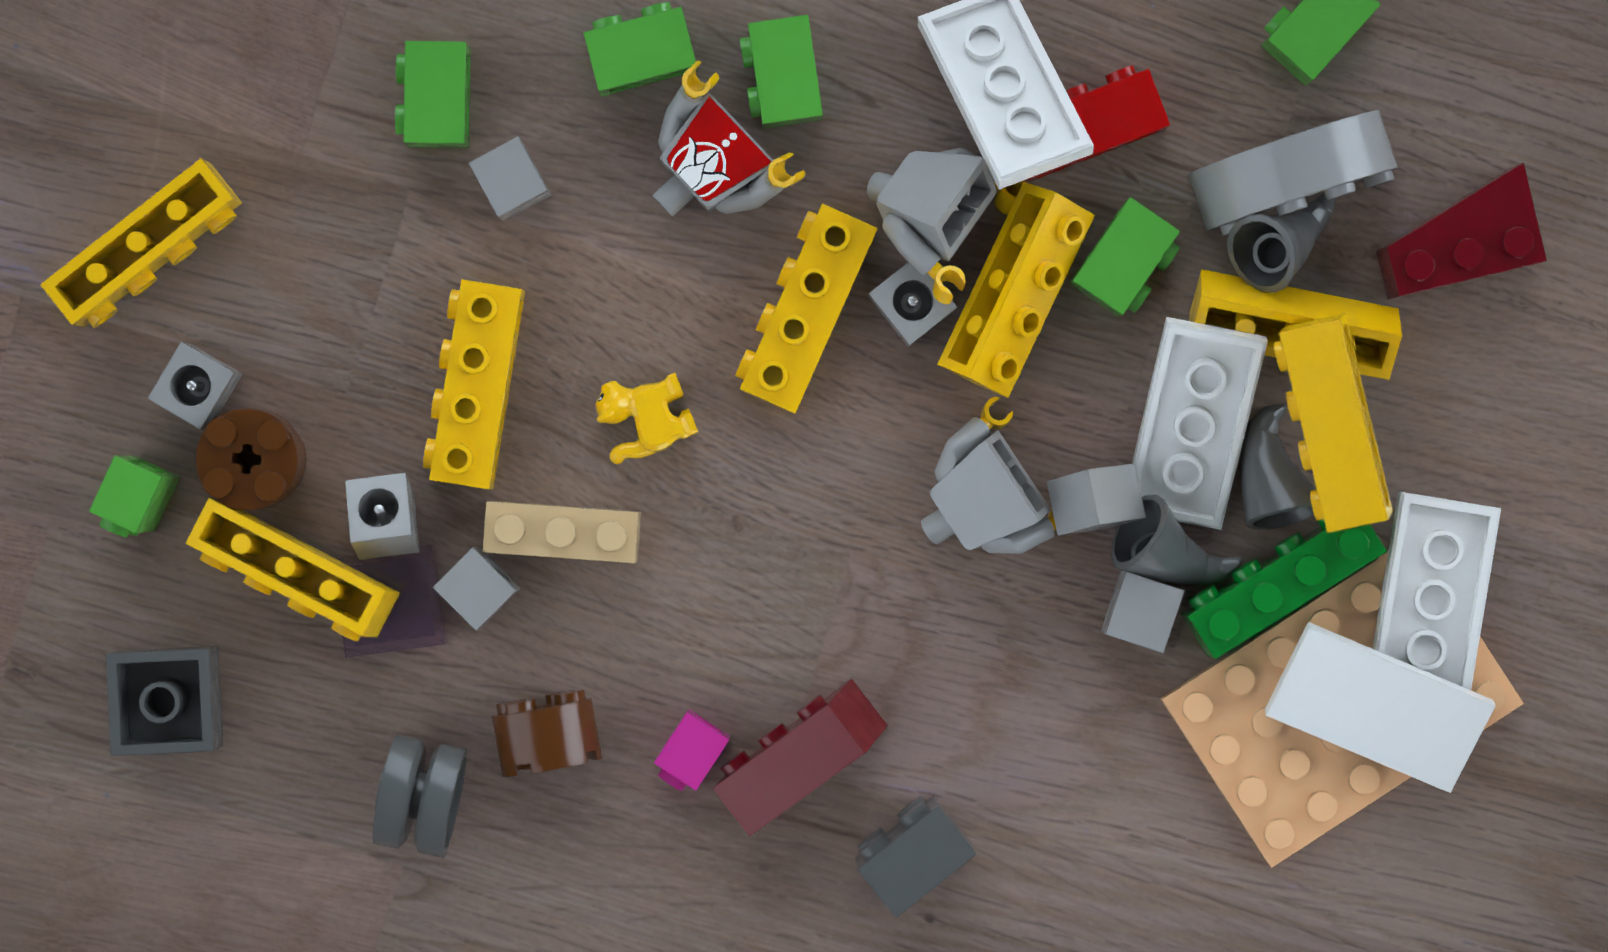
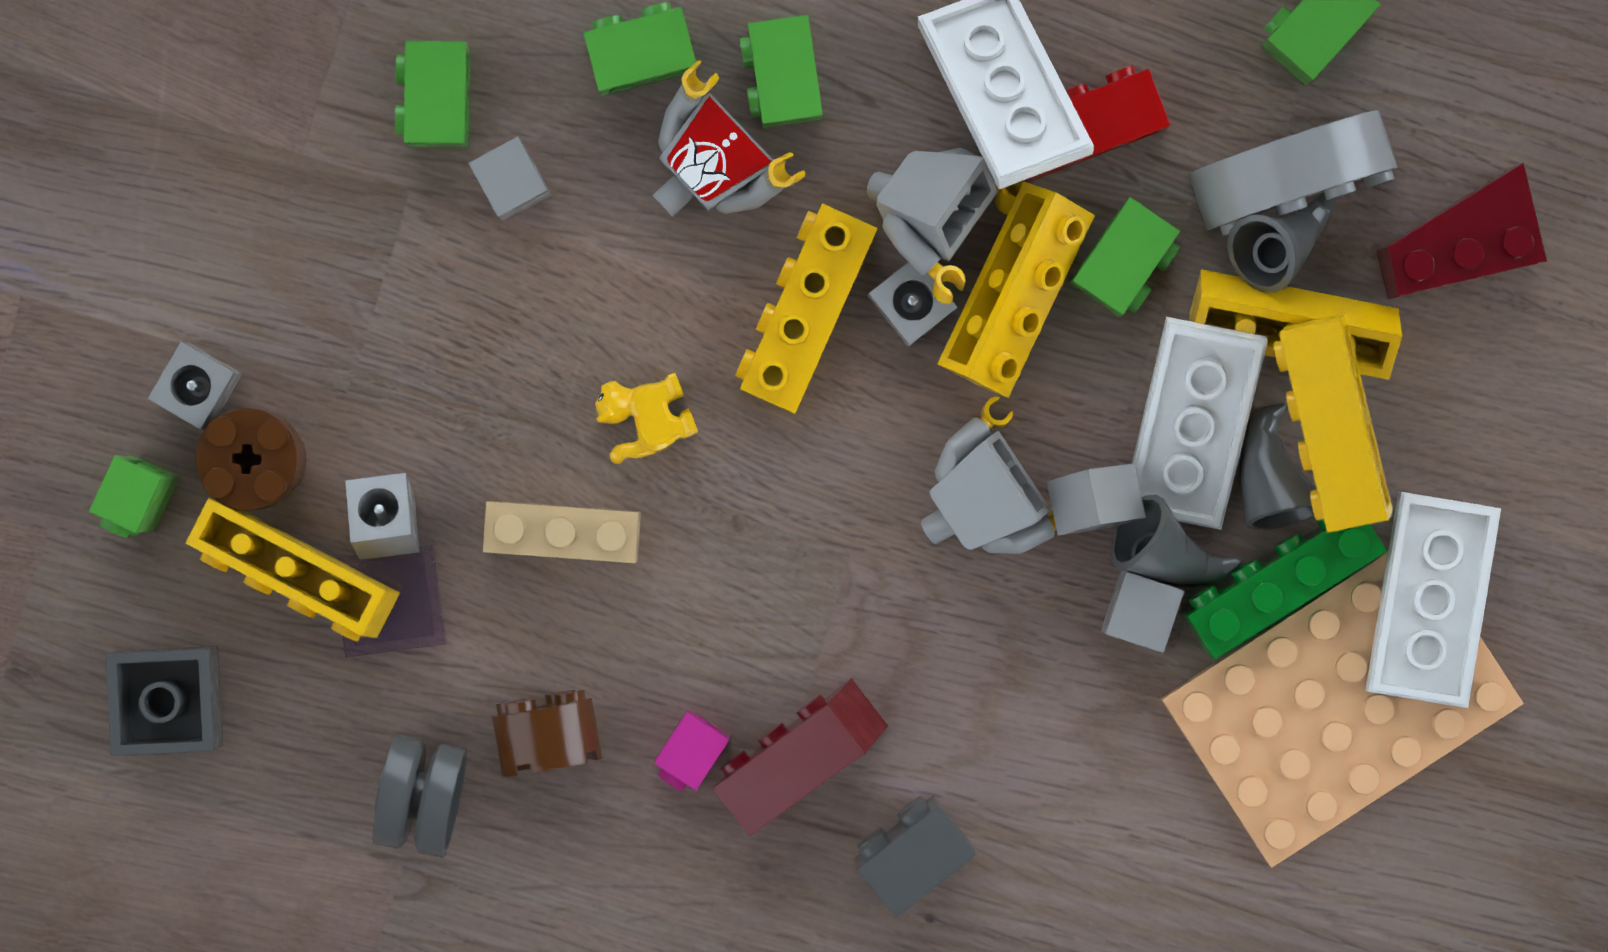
(141, 244): yellow brick -> none
(476, 384): yellow brick -> none
(476, 587): light grey piece -> none
(1379, 707): white tile -> none

